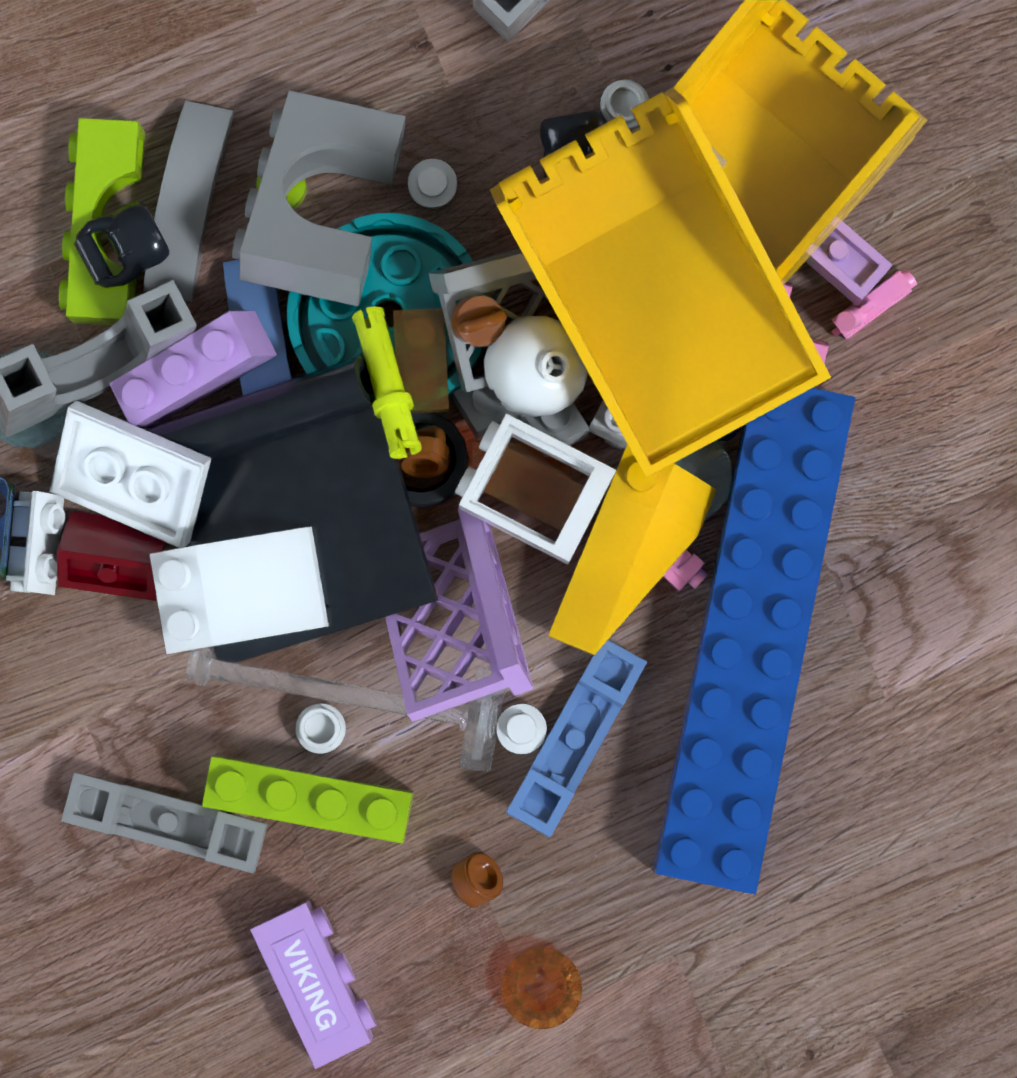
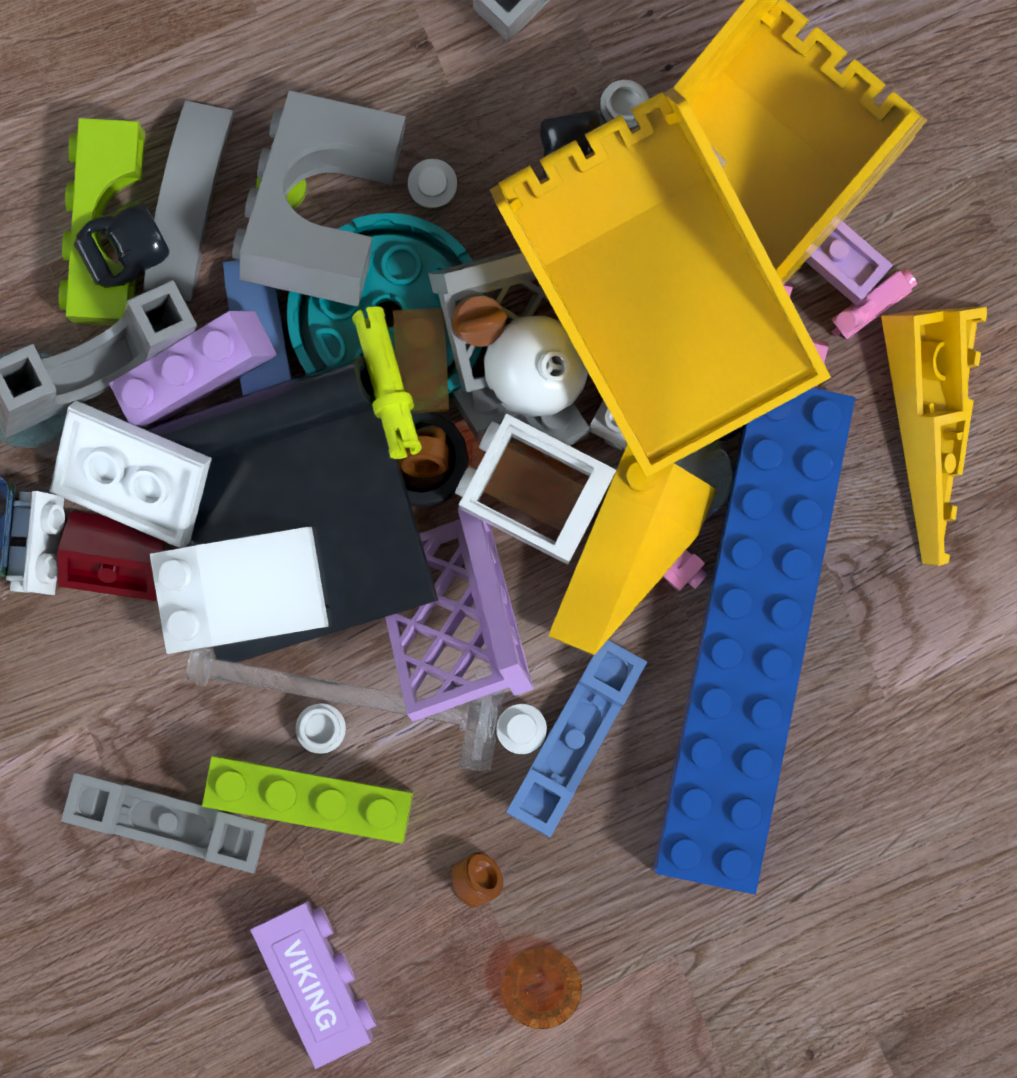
(930, 377): none -> yellow wedge

